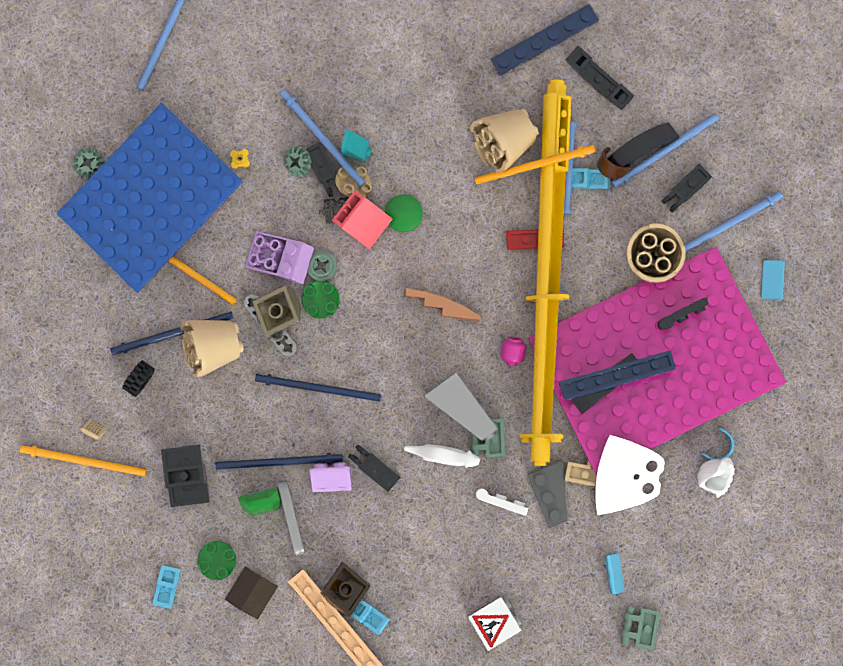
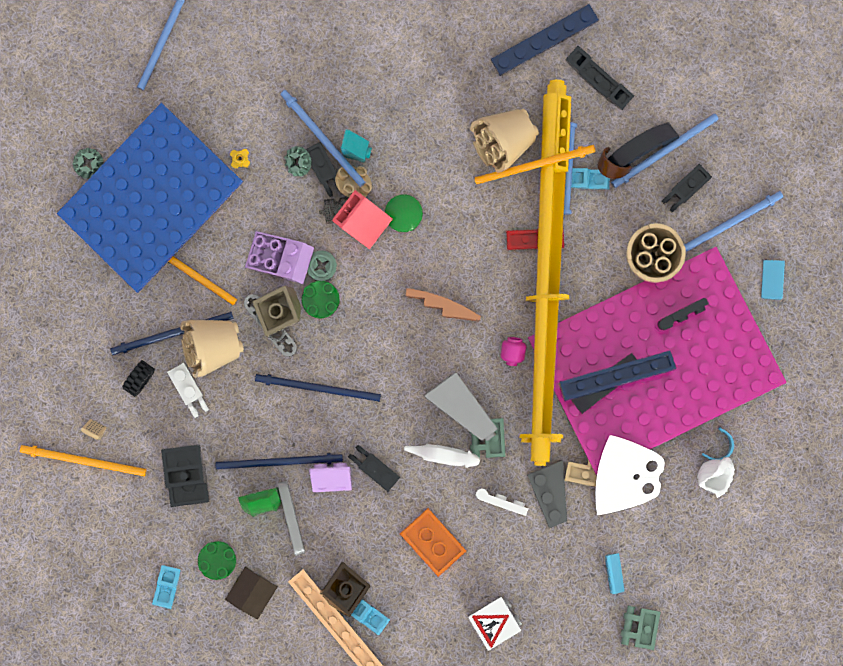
(187, 388): none -> white hinge
(433, 542): none -> orange tile

